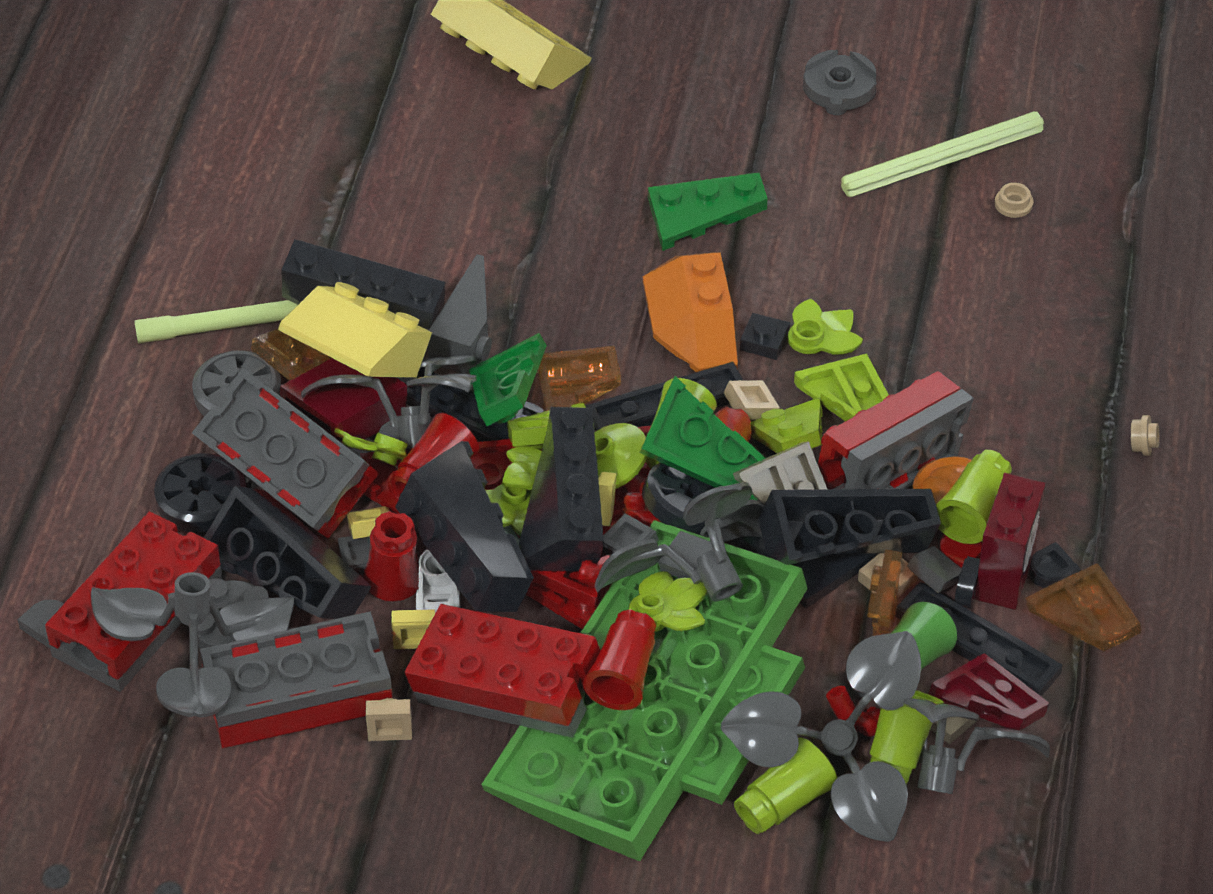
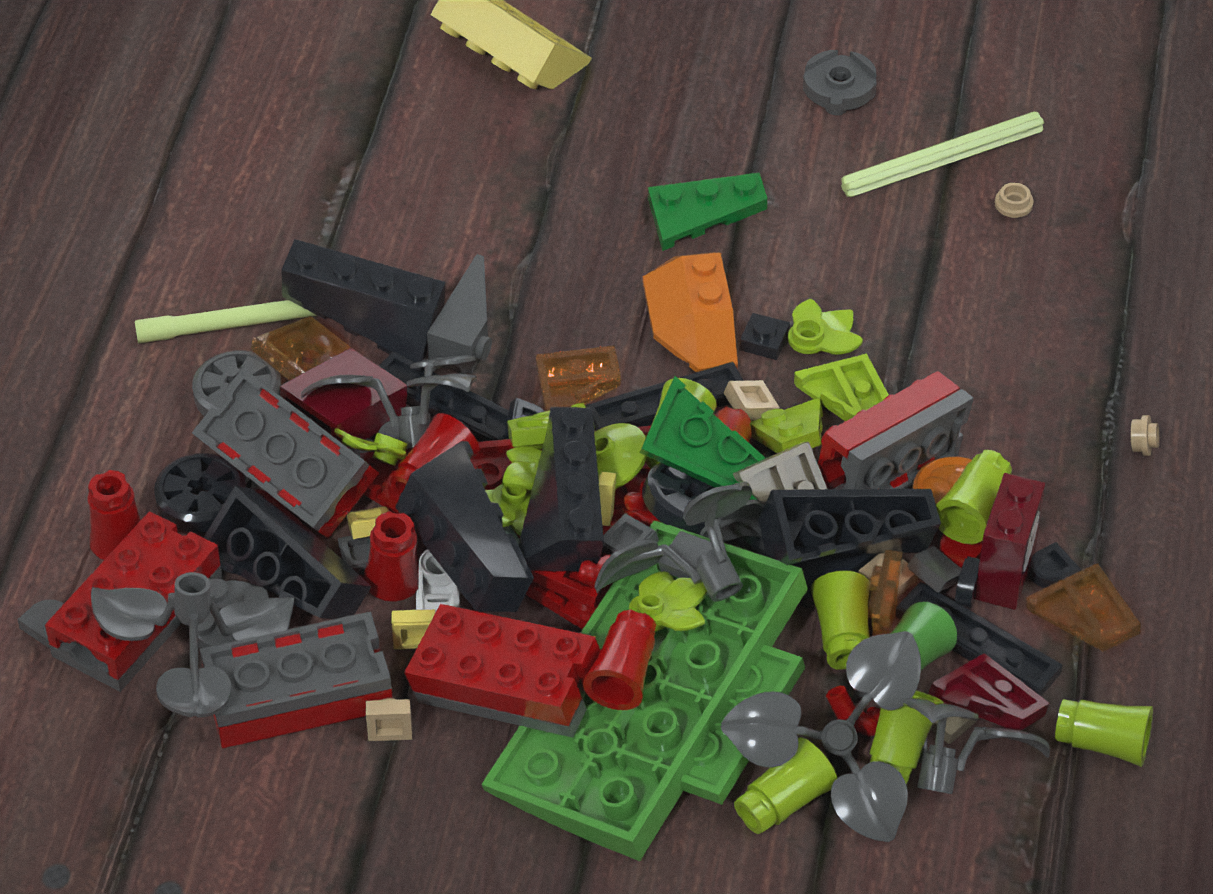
(111, 511): none -> red plant
(358, 331): light yellow slope -> none
(507, 380): green wing -> none
(842, 613): none -> lime plant
(1106, 728): none -> lime plant

